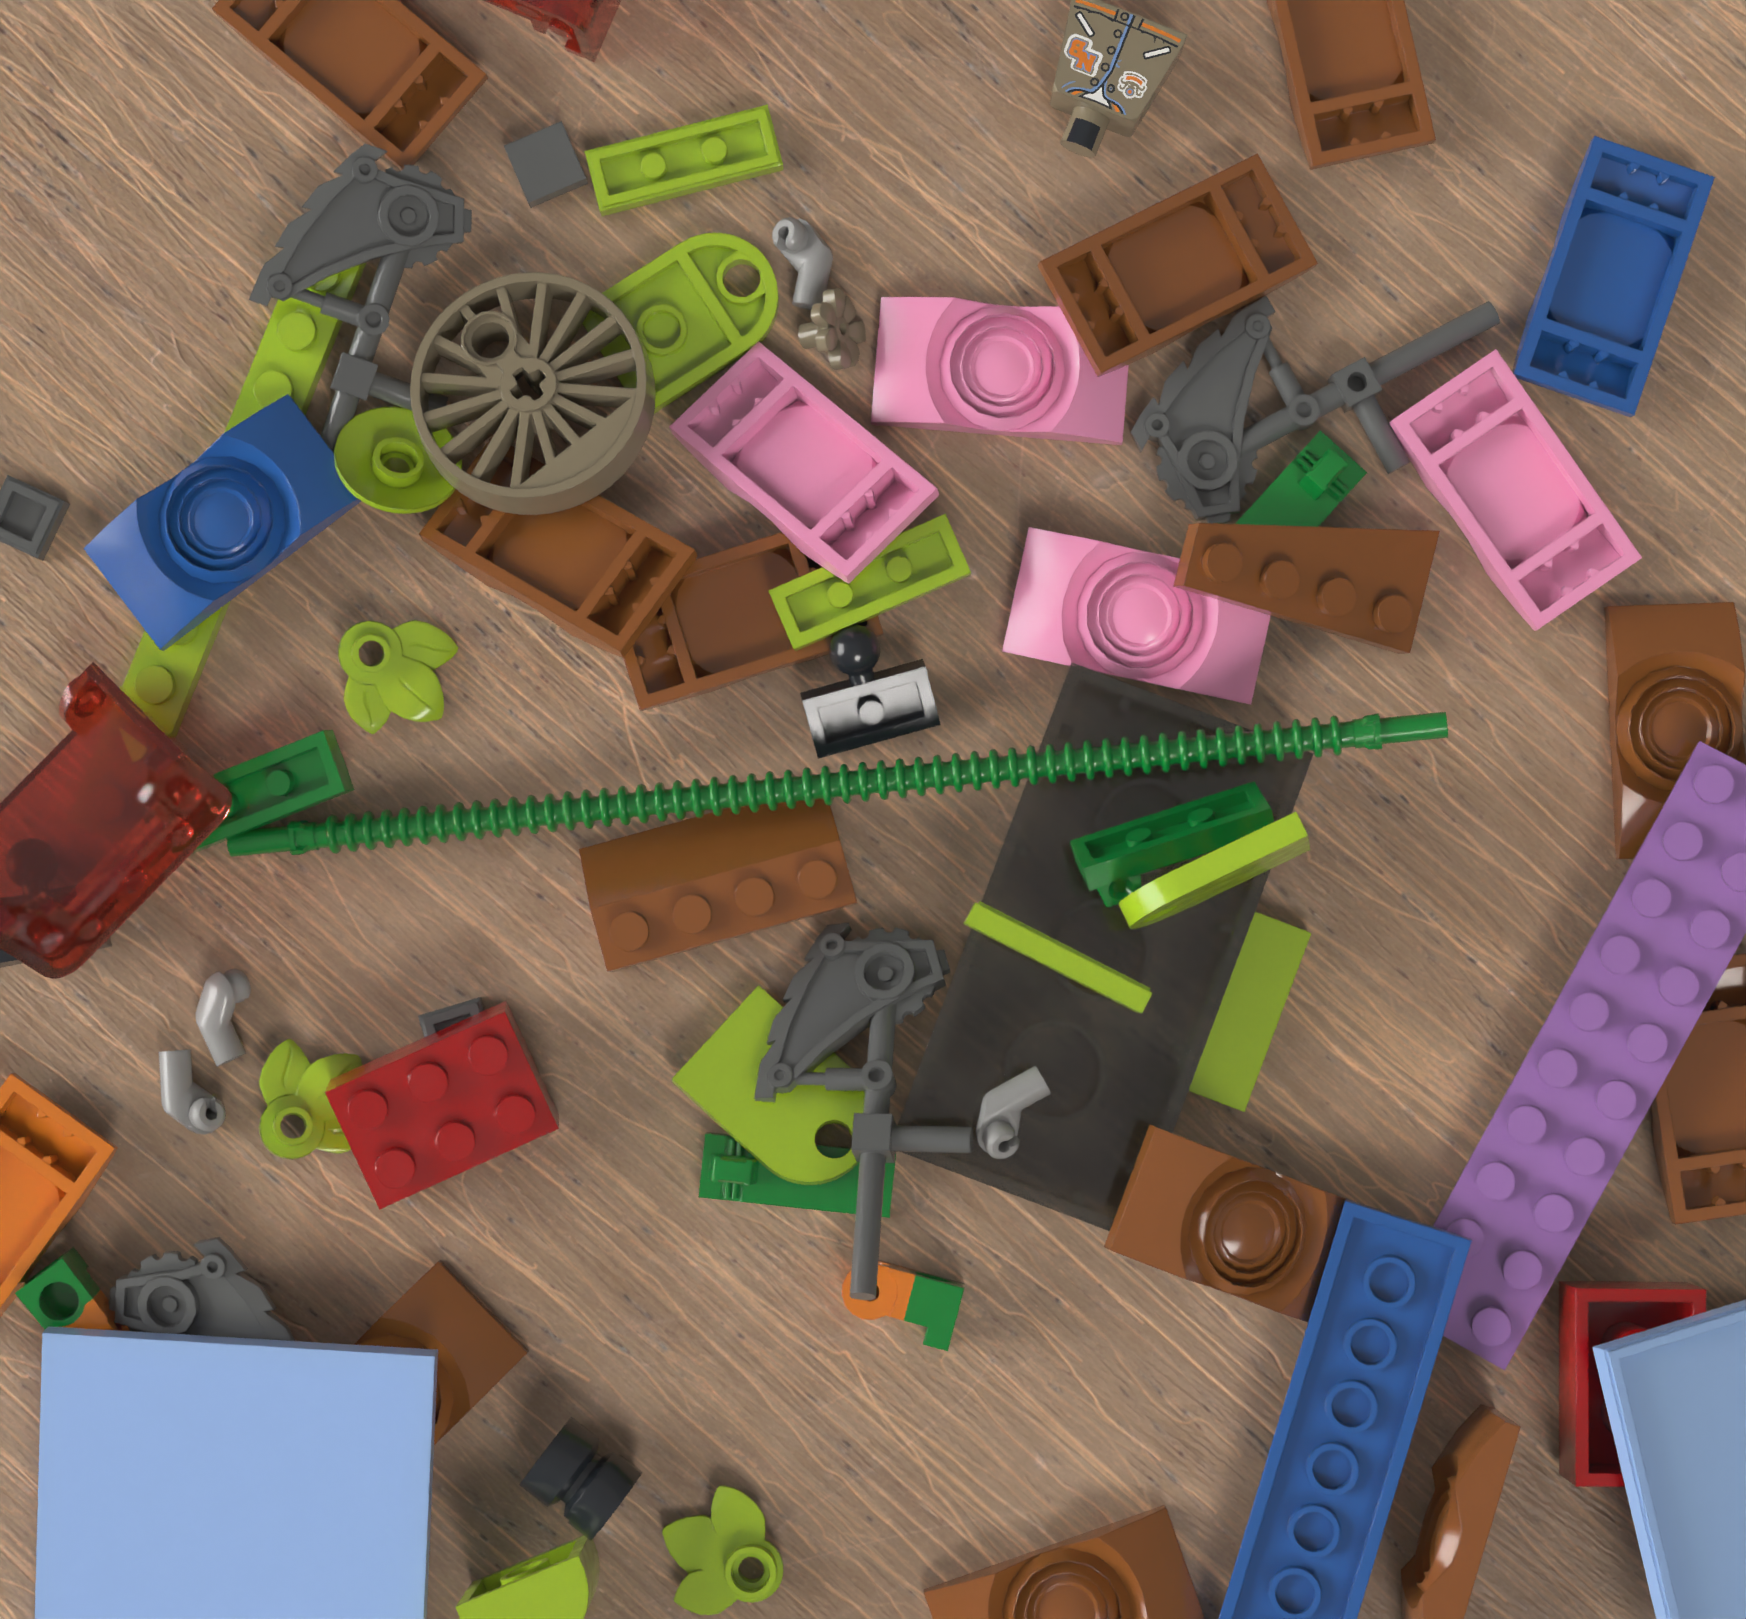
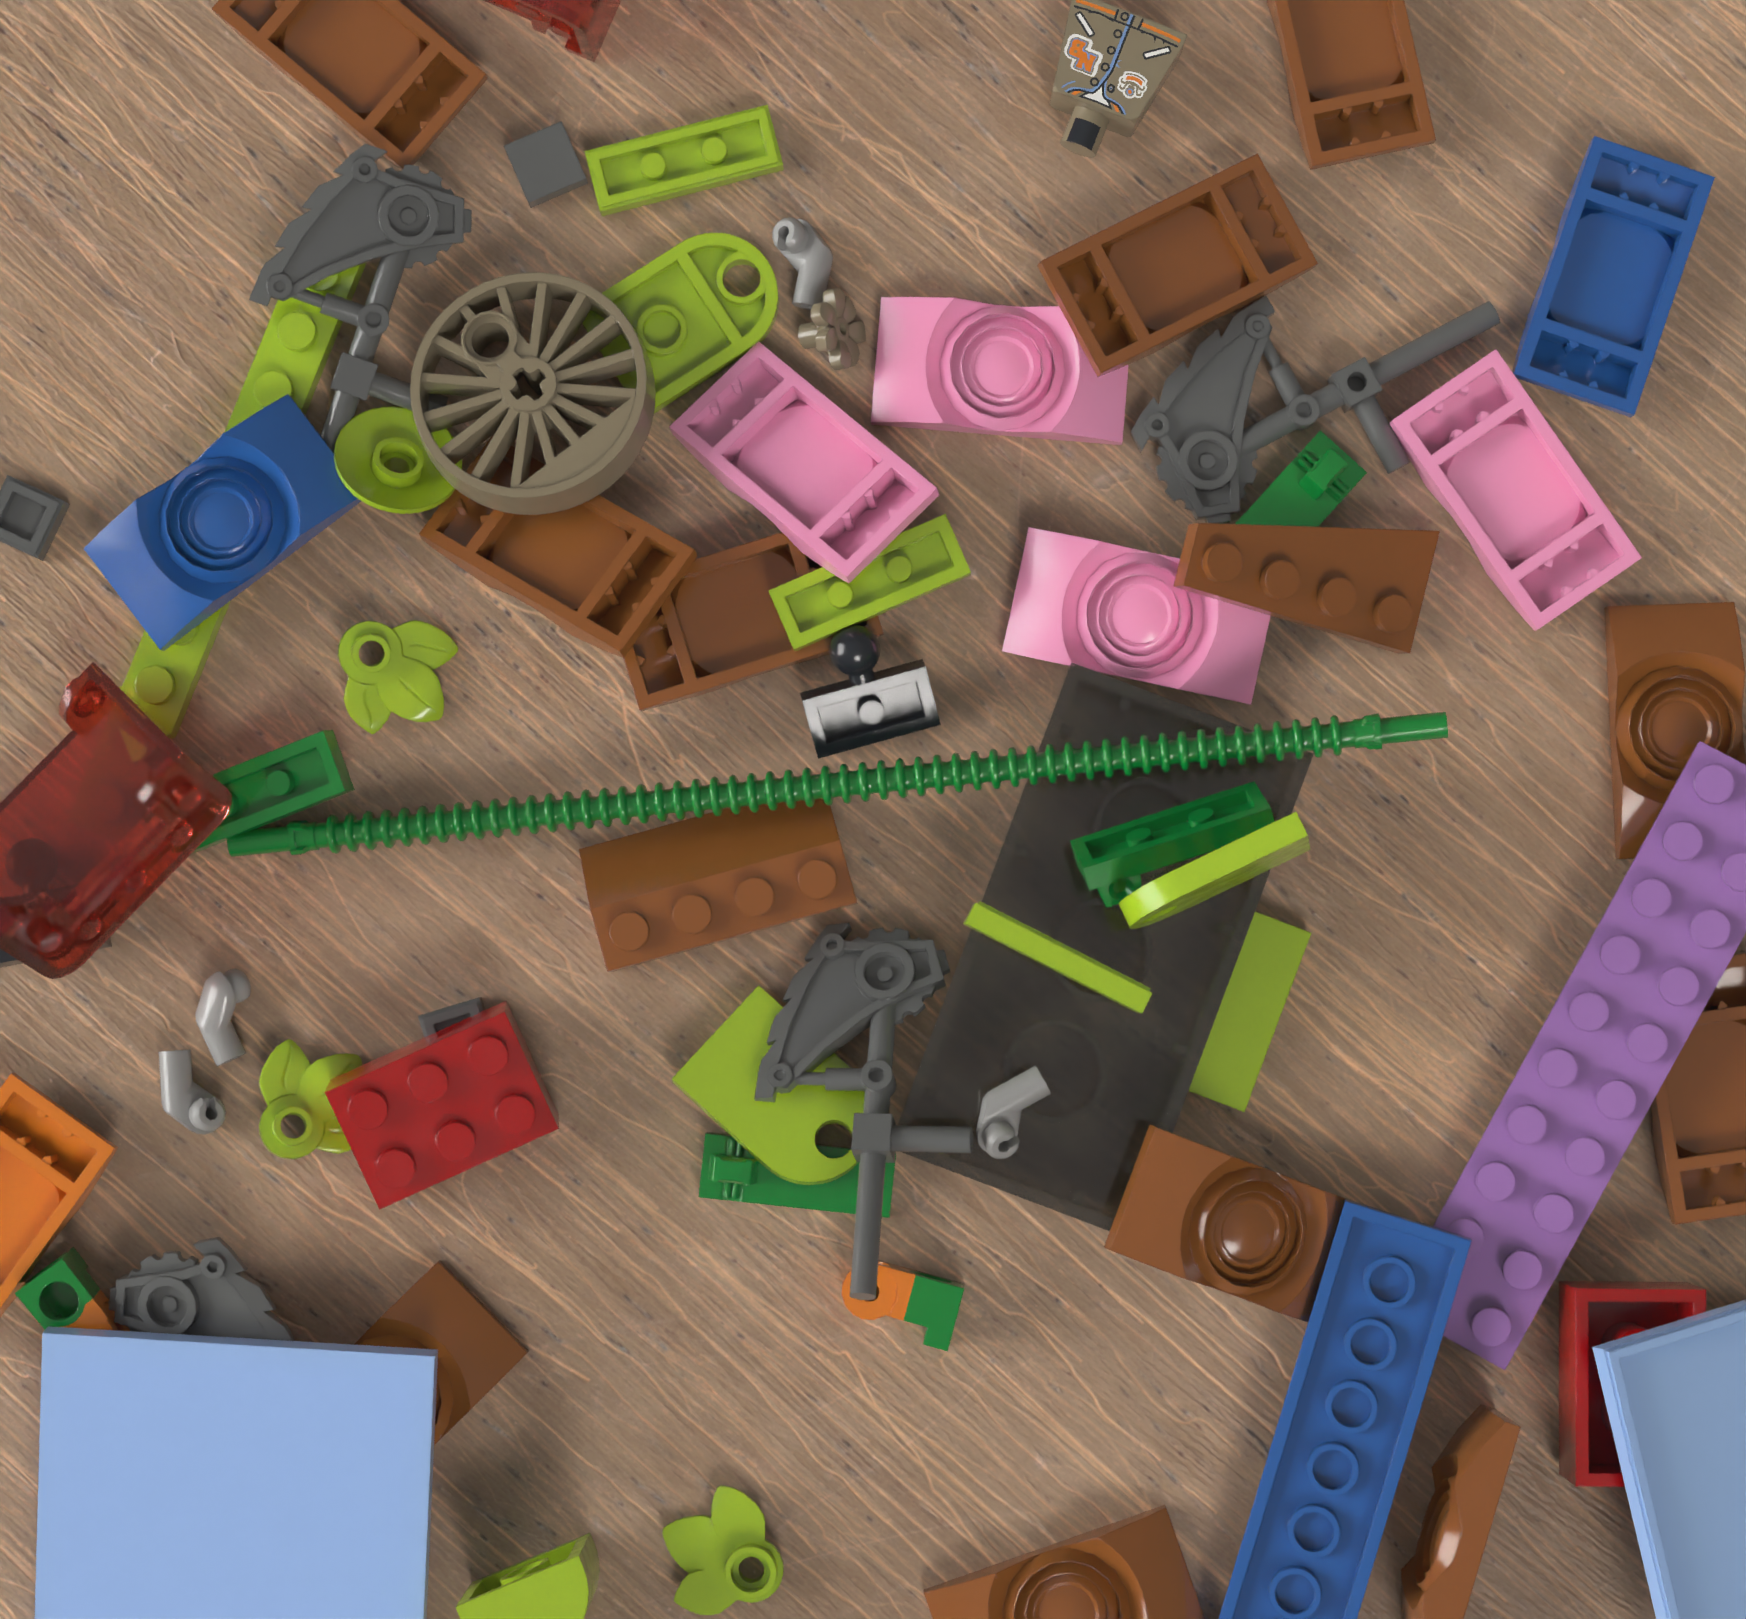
(581, 1478): black wheel -> none

